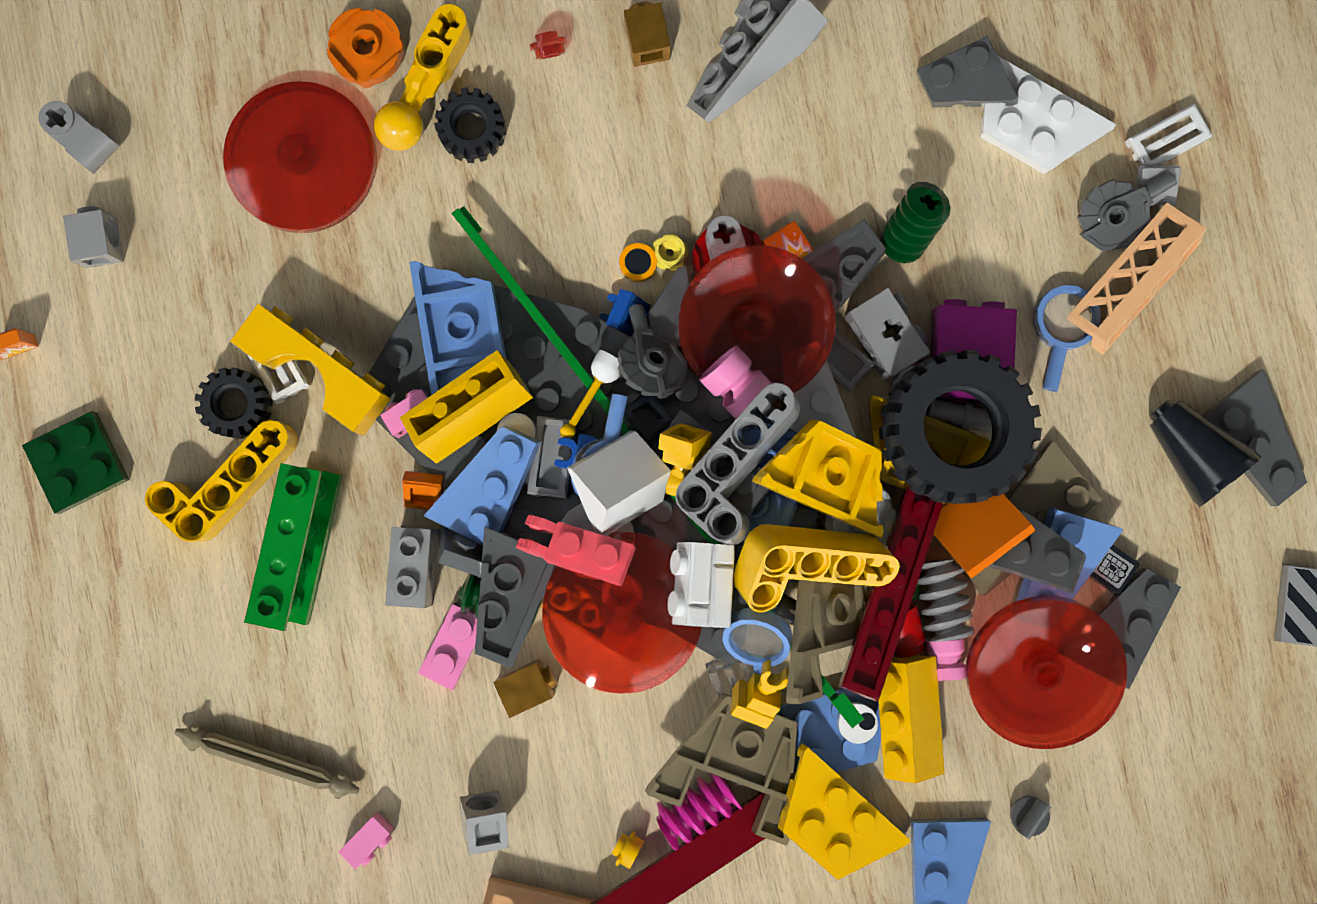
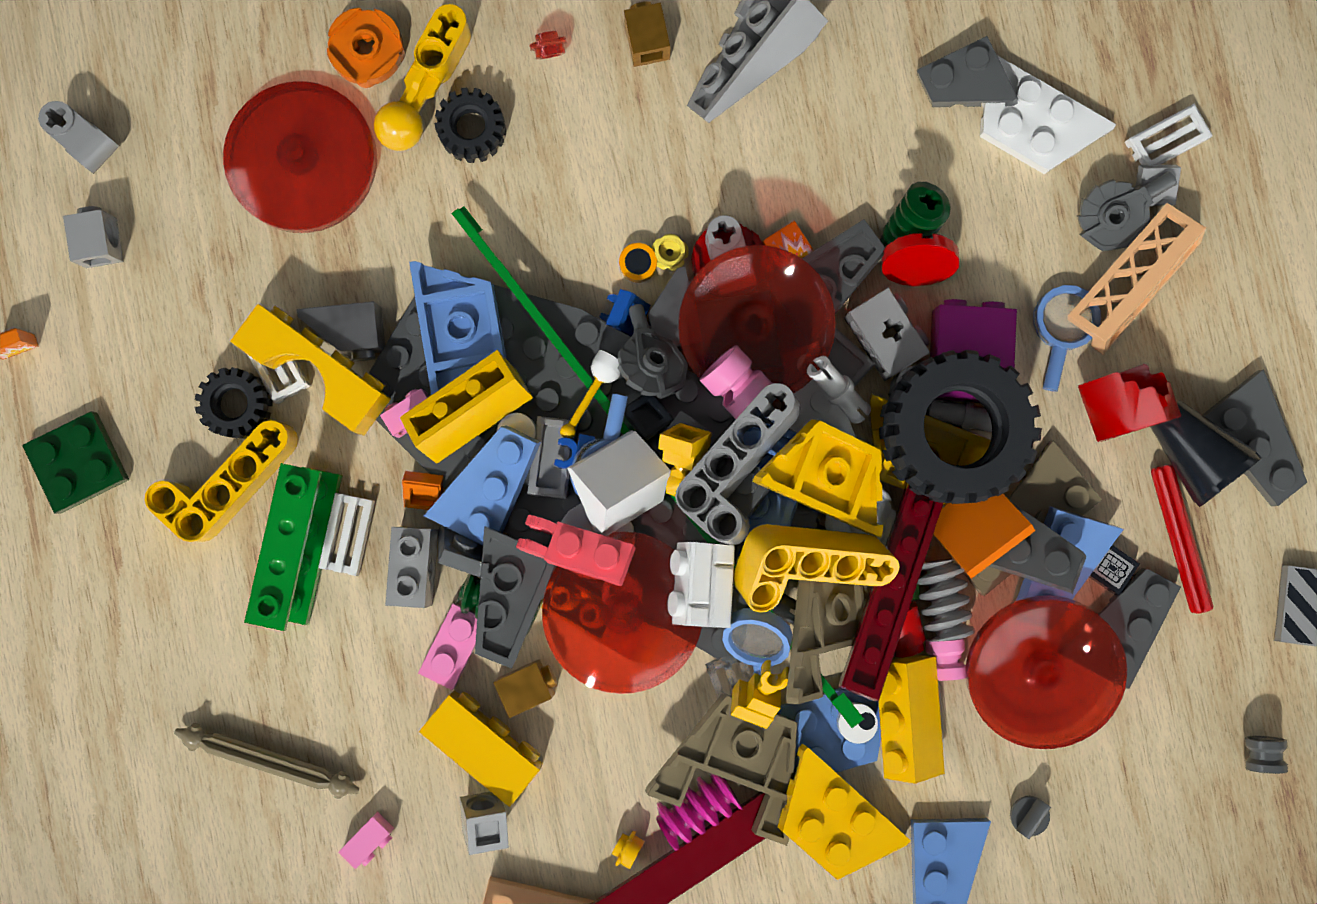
(332, 531): none -> white tile
(350, 328): none -> flat silver slope
(482, 746): none -> yellow brick
(838, 389): none -> white pin
(920, 260): none -> red tile
(1128, 402): none -> red piece
(1182, 539): none -> red axle
(1266, 754): none -> dark grey wheel

